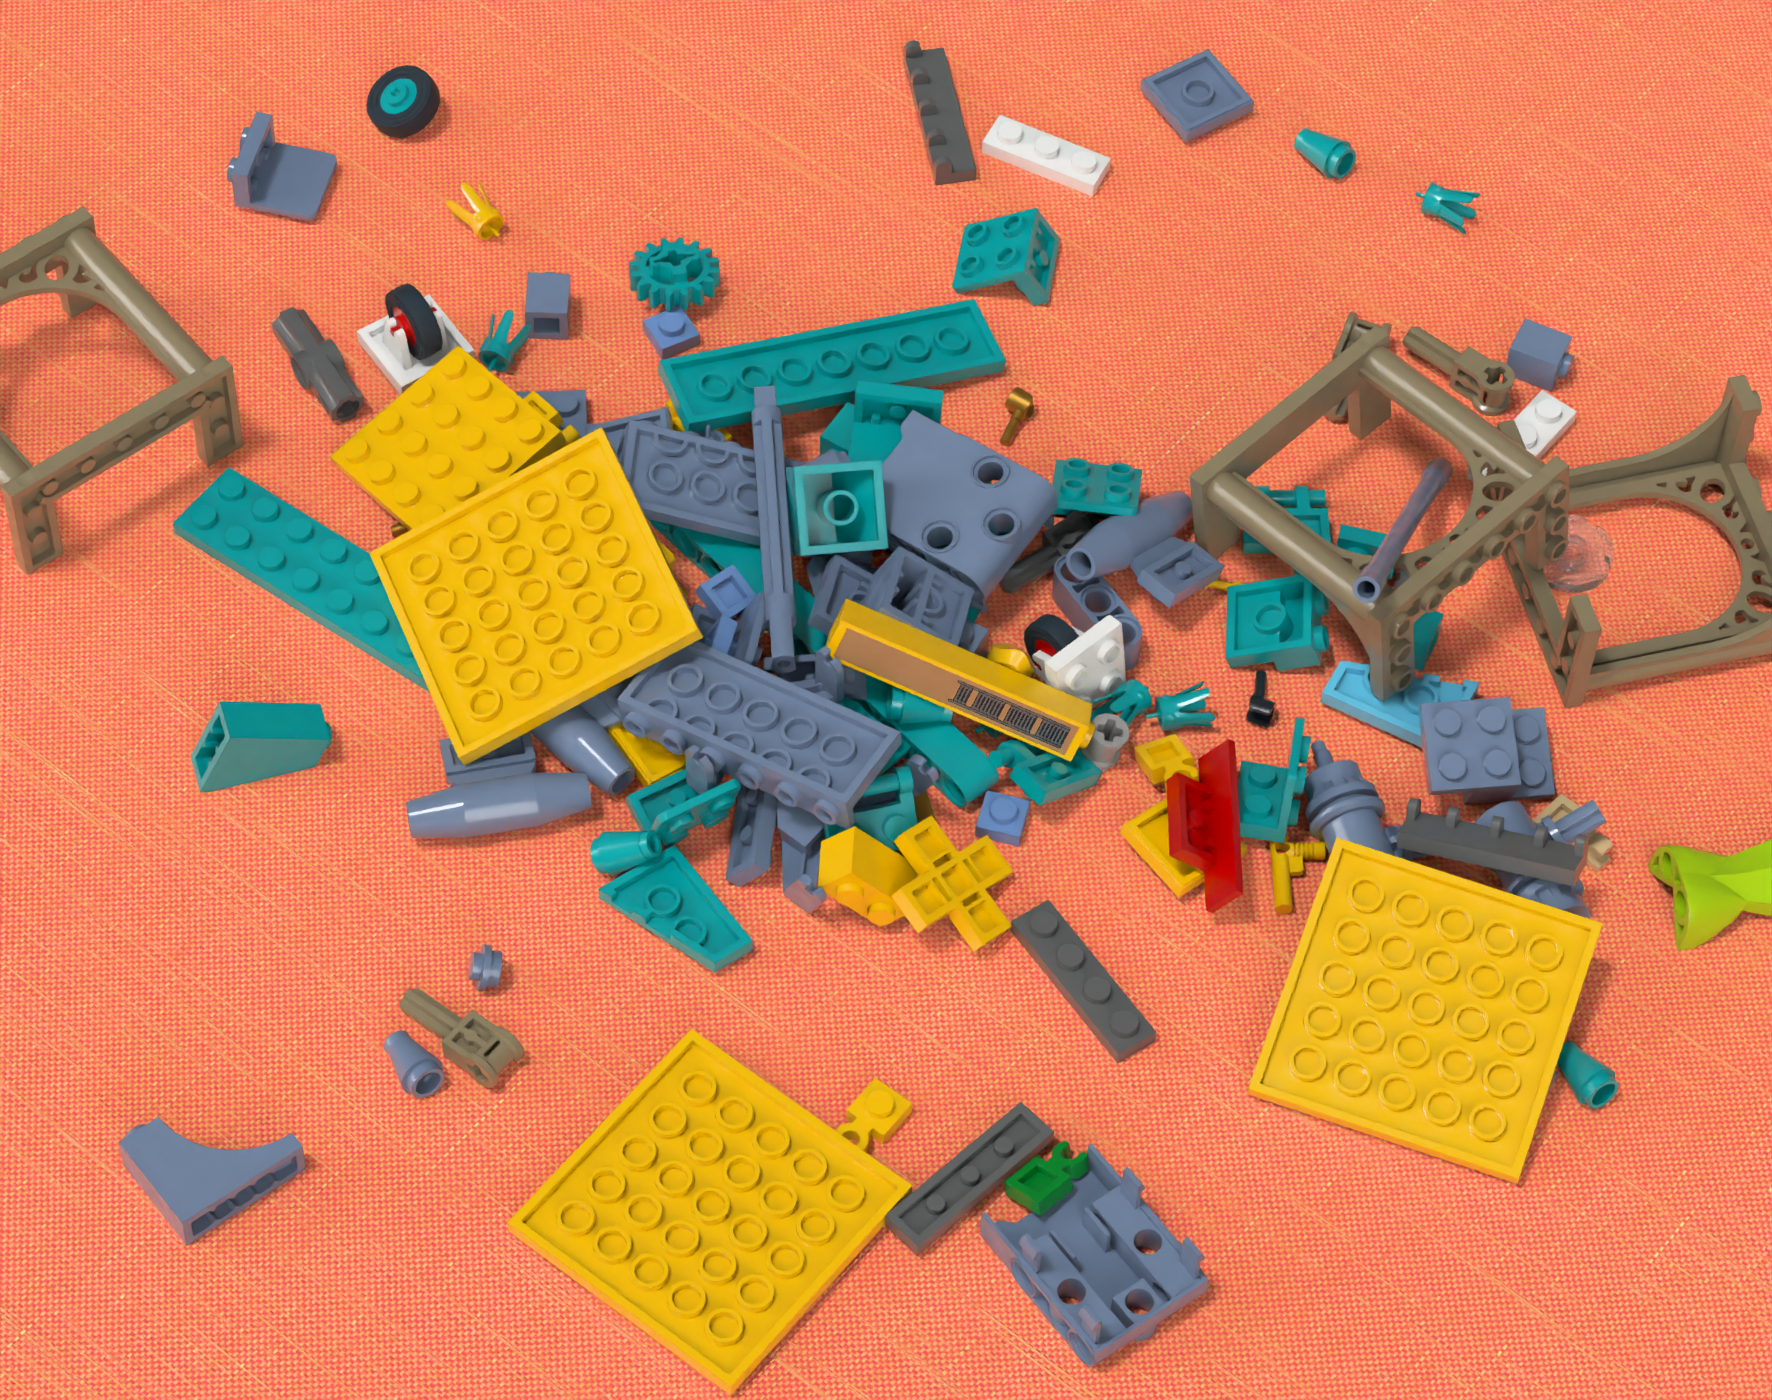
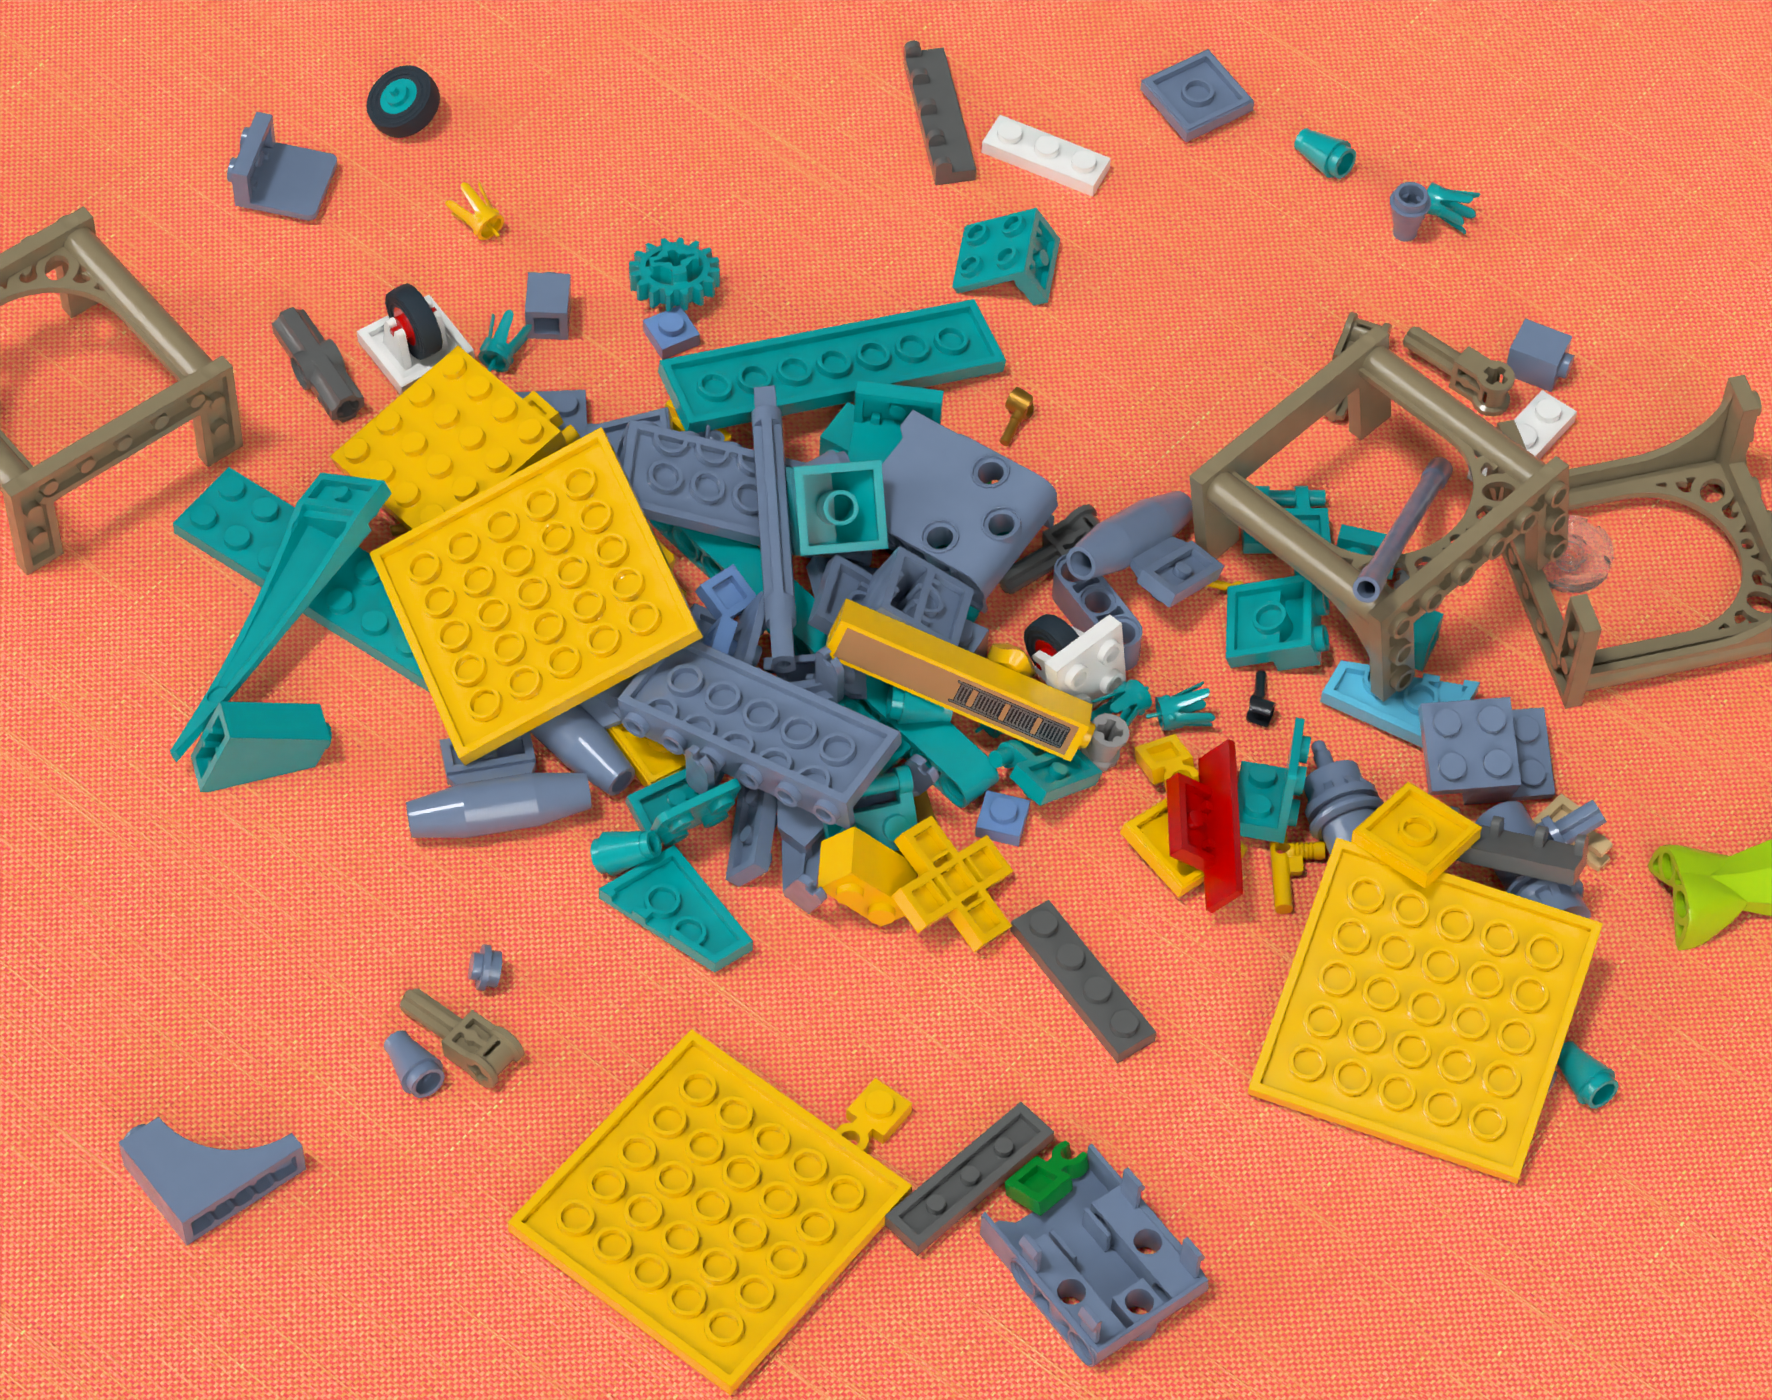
(319, 539): none -> teal plate
(1096, 488): teal bracket -> none
(1408, 209): none -> sand blue cone
(1416, 834): none -> yellow plate

